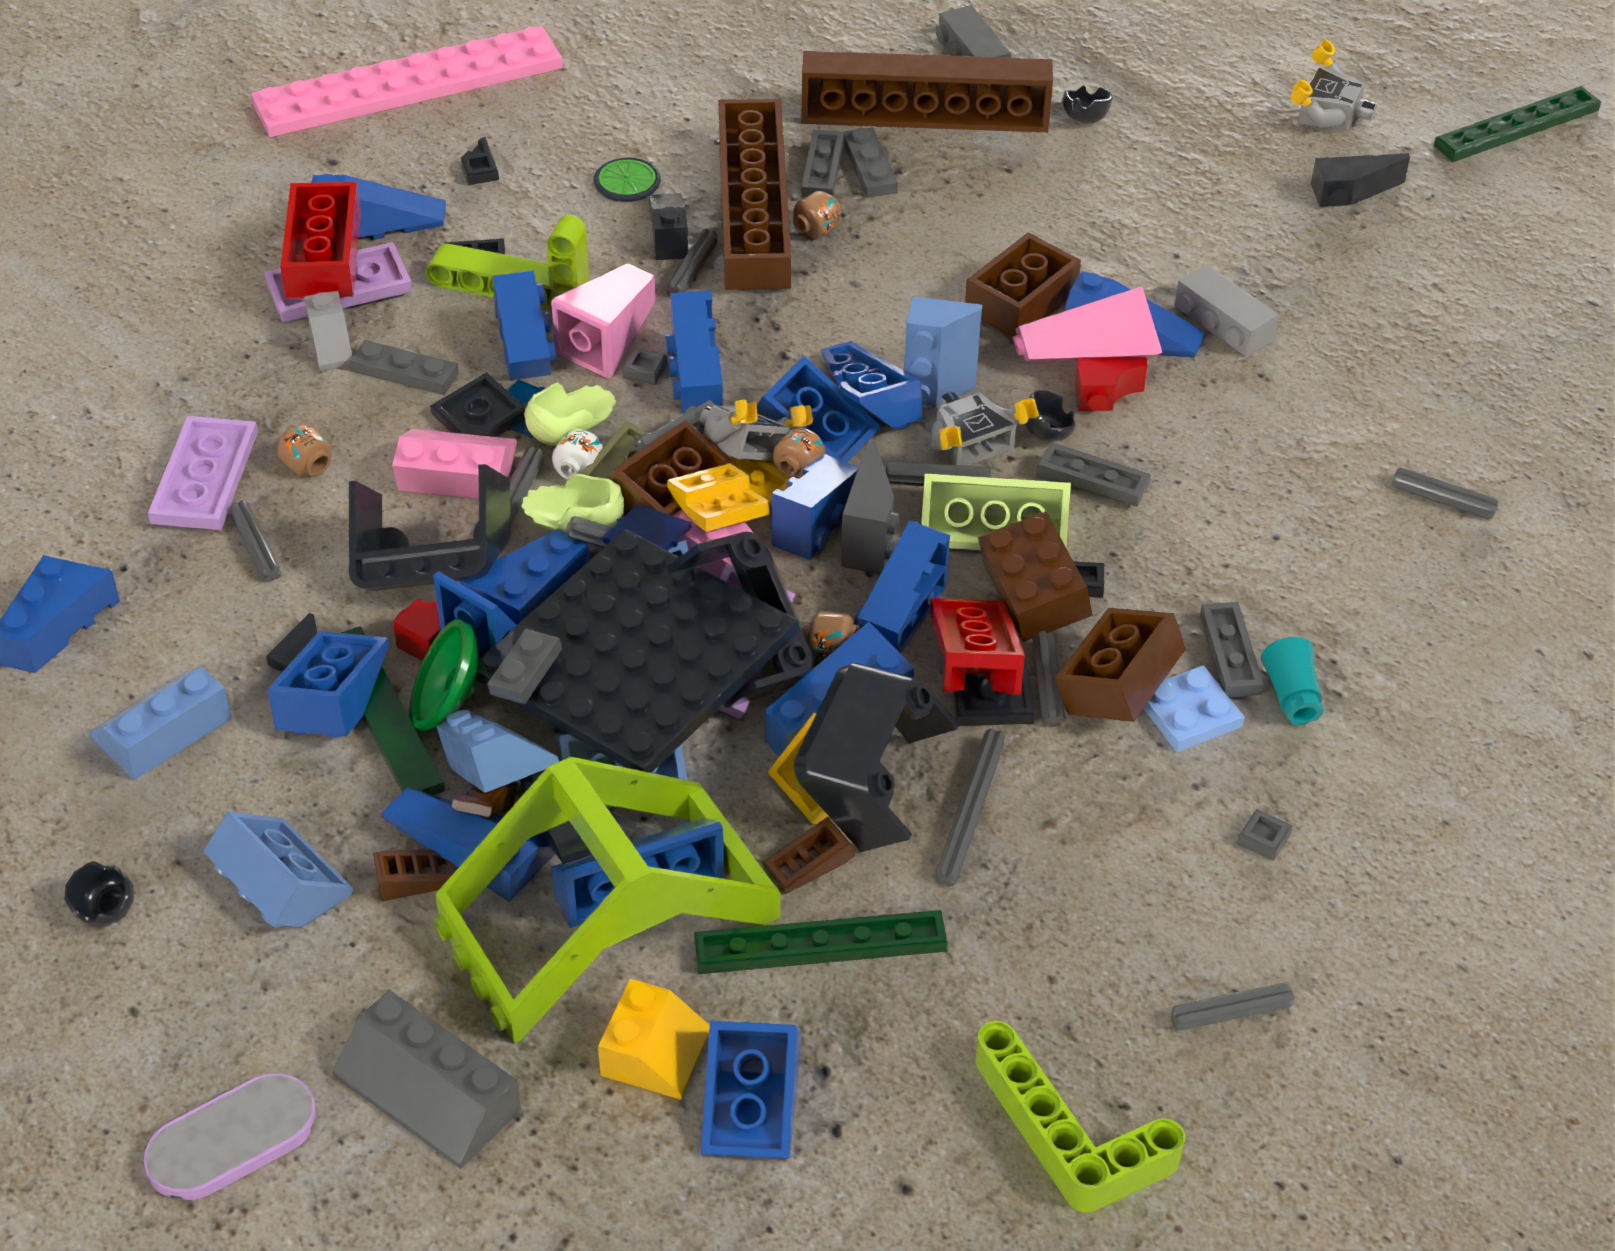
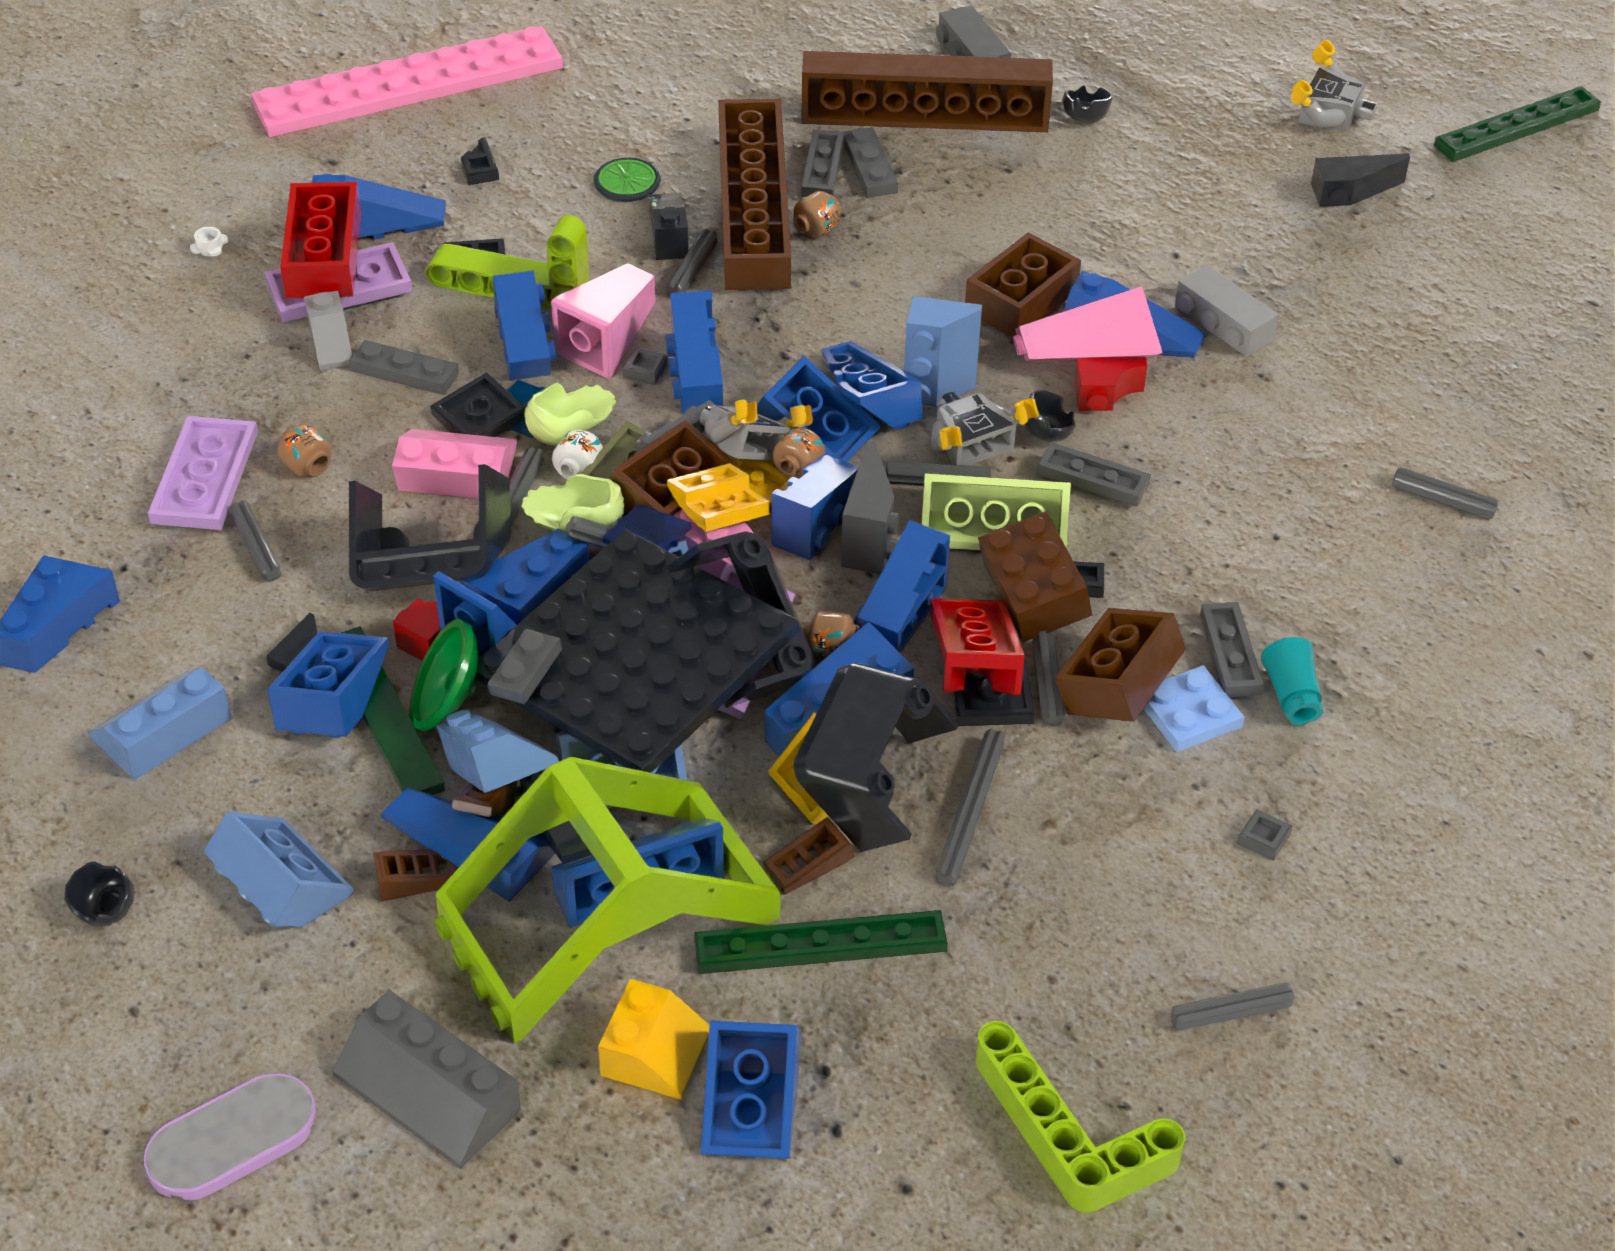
(208, 241): none -> white plate

